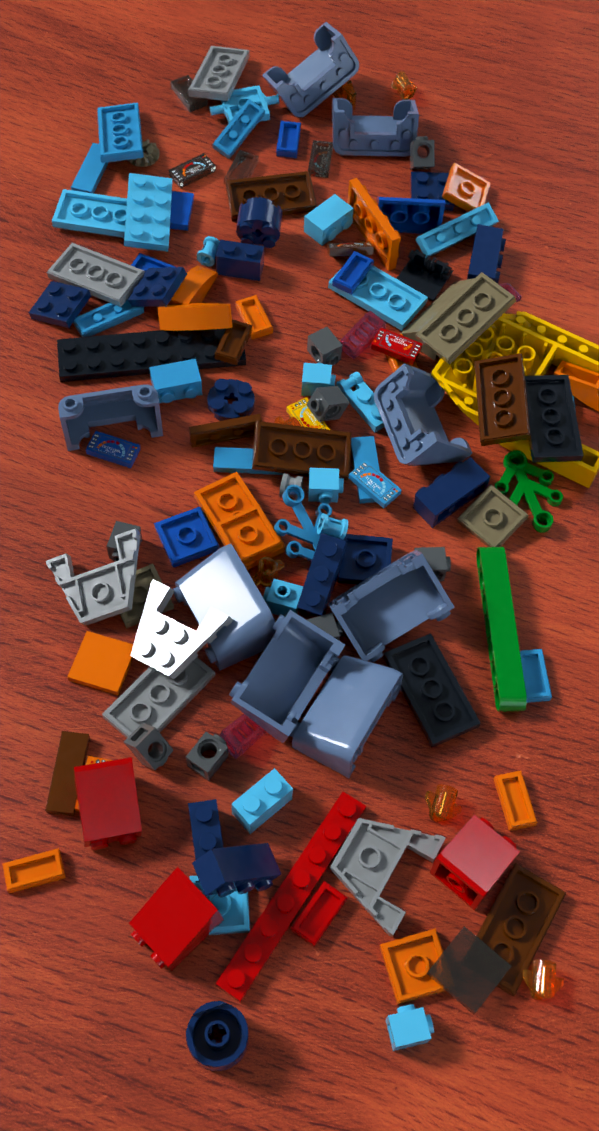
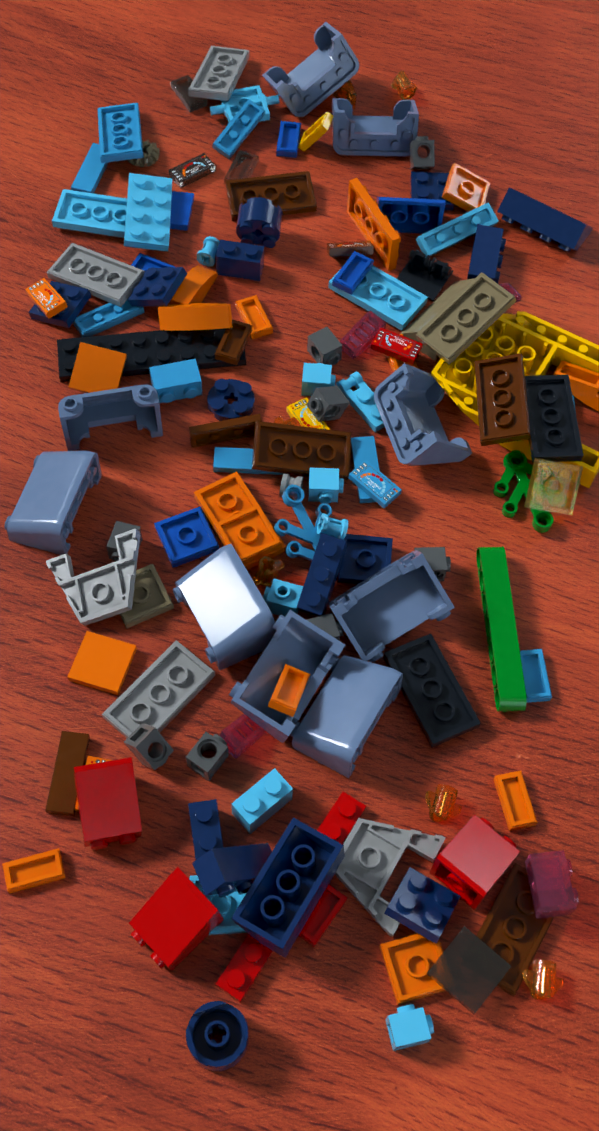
(46, 298): none -> orange tile
(52, 499): none -> sand blue windscreen
(97, 369): none -> orange tile
(113, 449): blue tile -> none
(167, 643): wing -> none
(289, 690): none -> orange tile
(289, 886): none -> dark blue slope
(315, 131): none -> yellow tile
(320, 158): clear smoke tile -> none
(328, 219): medium azure brick -> none
(422, 905): none -> dark blue plate
(450, 492): dark blue brick -> none
(492, 517): dark tan tile -> none
(543, 219): none -> dark blue slope
(551, 884): none -> clear pink brick
(553, 486): none -> clear yellow plate

